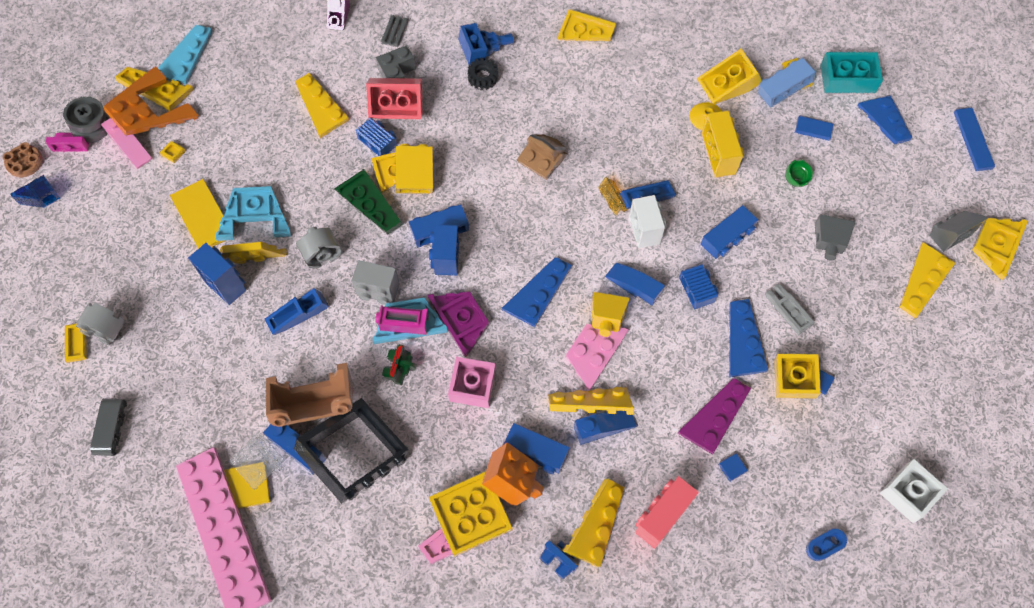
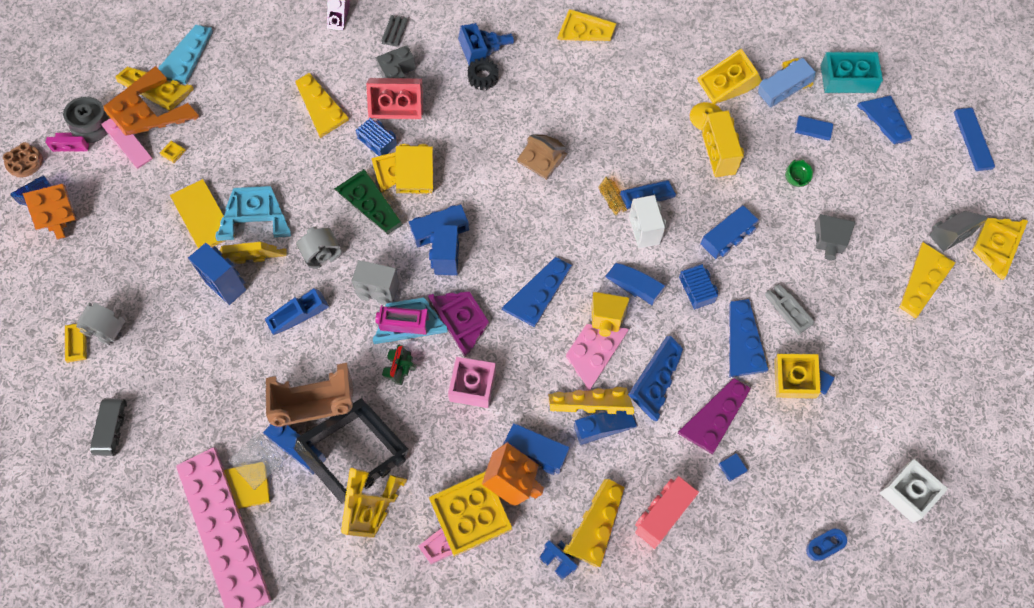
(50, 209): none -> orange hinge
(366, 511): none -> yellow wing
(656, 378): none -> blue wing

